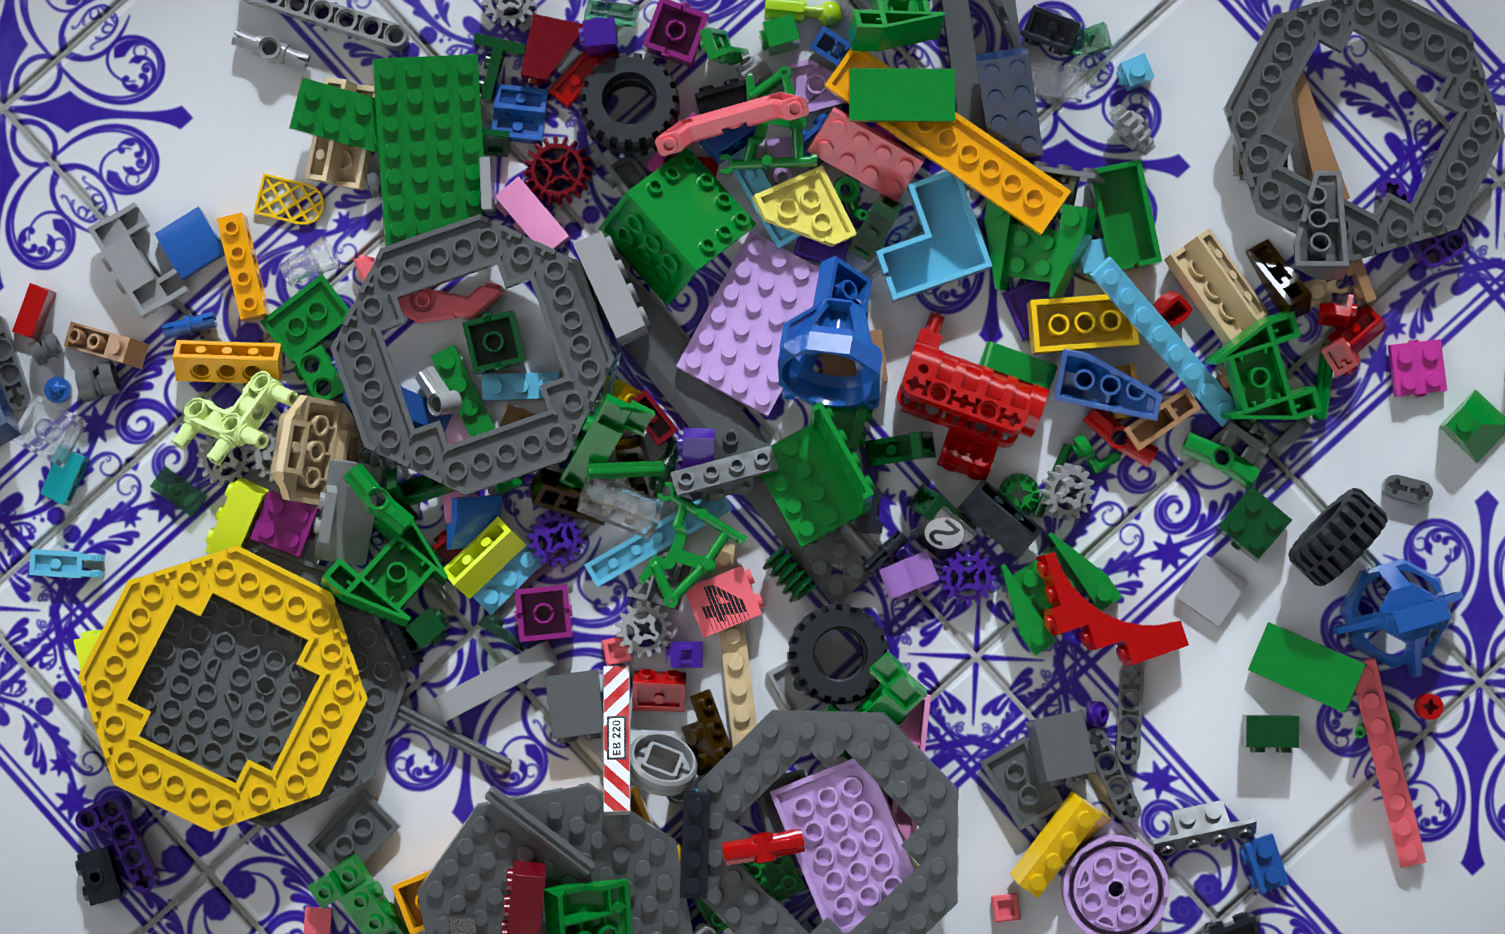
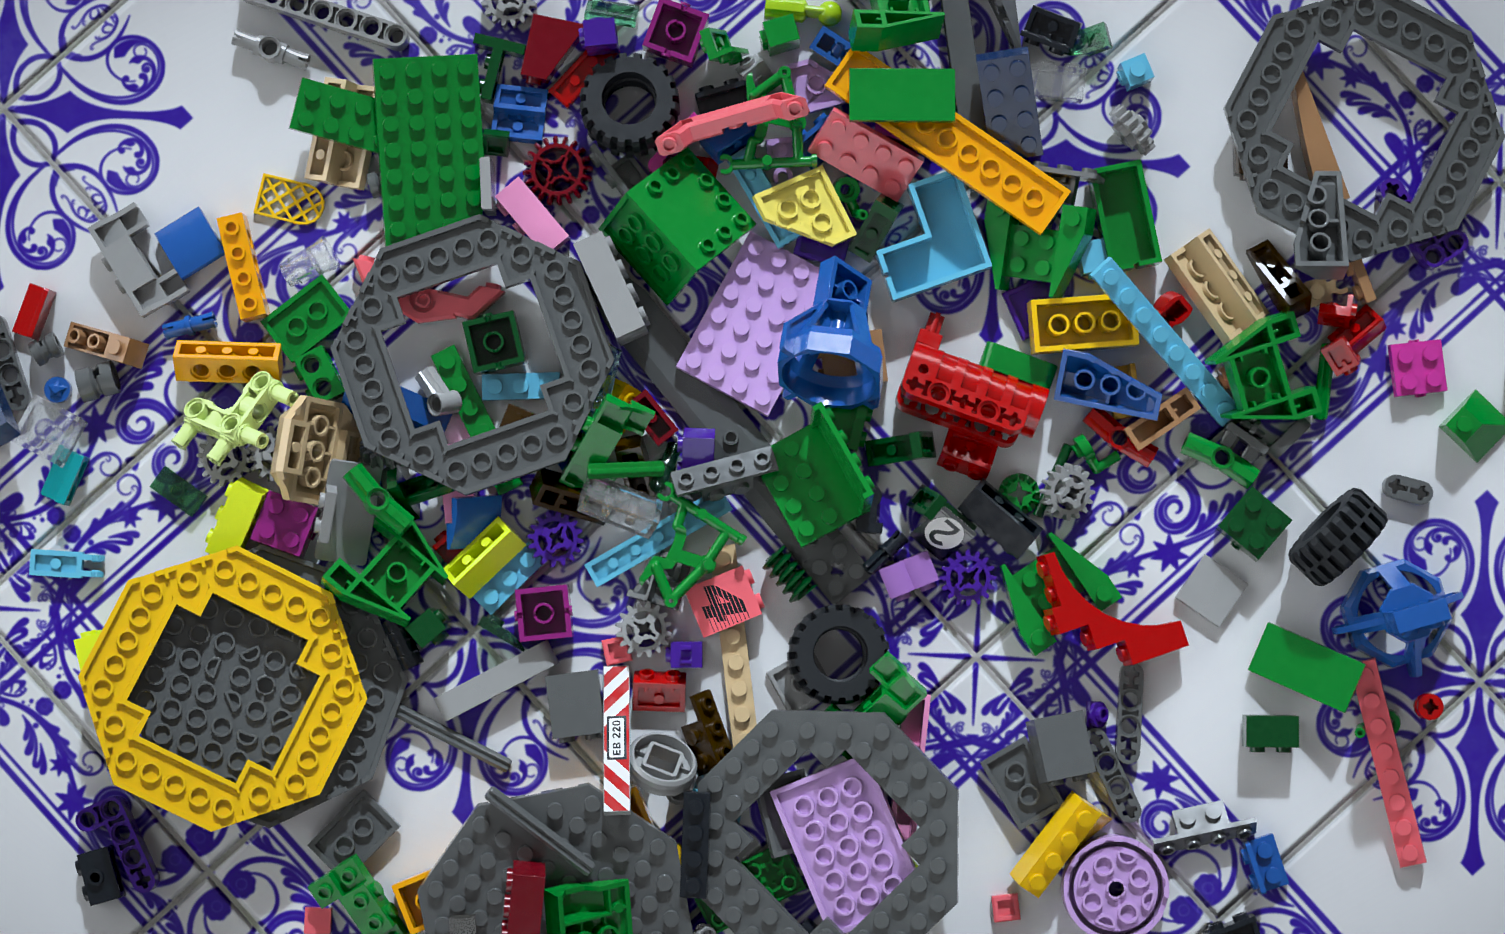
(763, 847): red piece -> none

